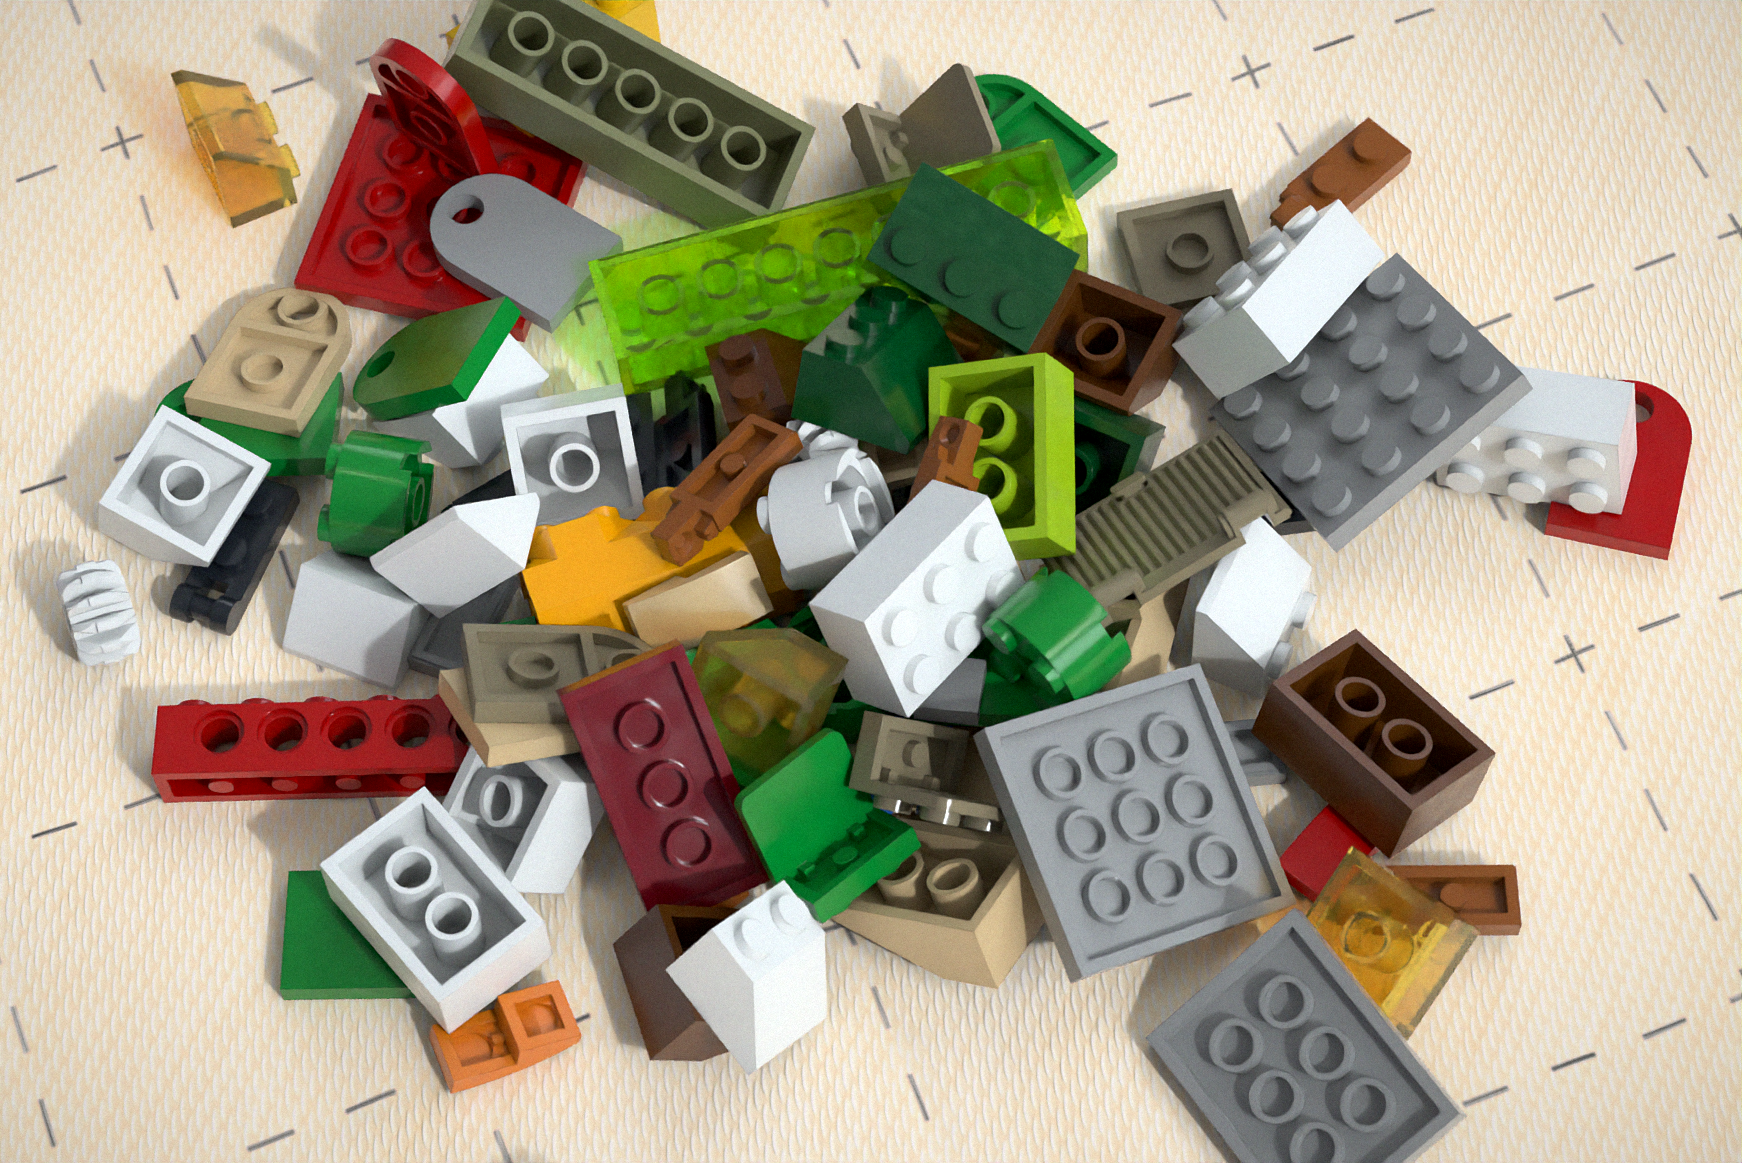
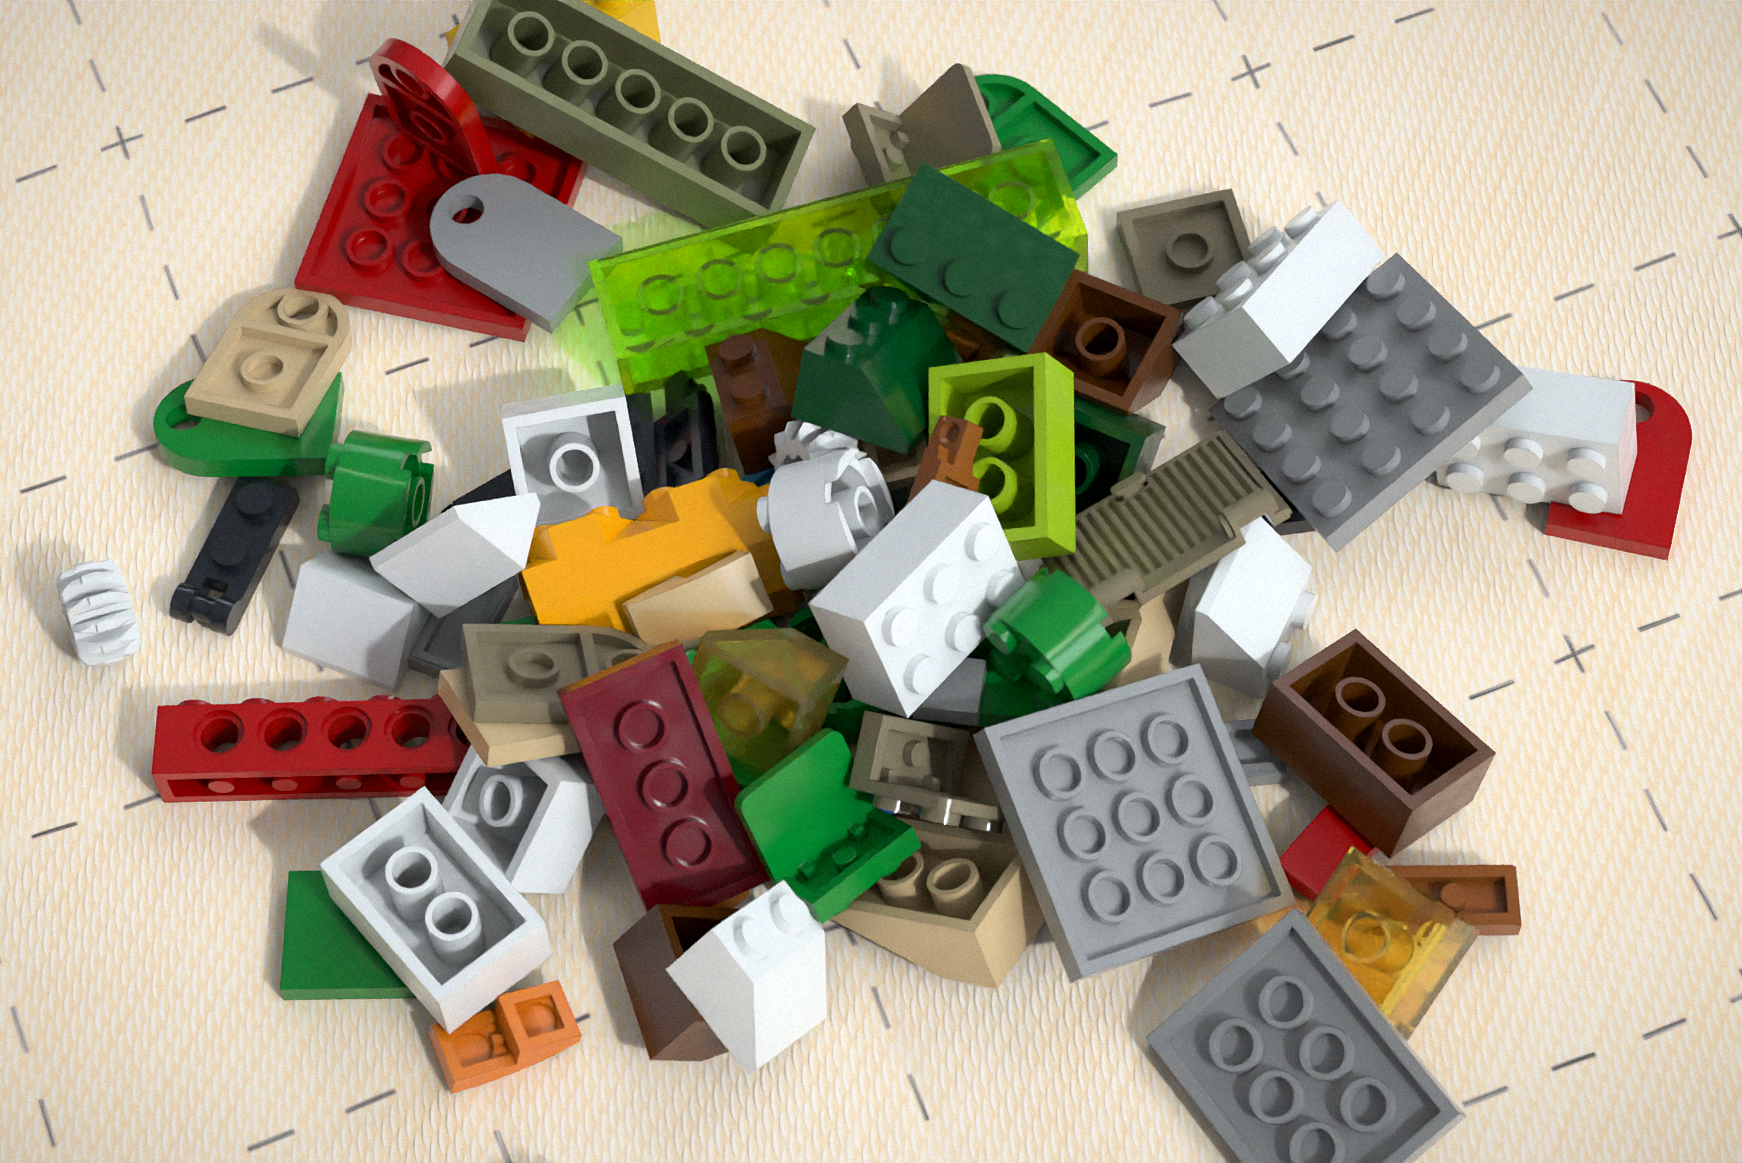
(179, 491): white slope -> none
(236, 146): clear yellow slope -> none
(434, 360): green tile -> none
(473, 429): white slope -> none
(723, 486): dark orange hinge -> none
(1348, 172): dark orange hinge -> none

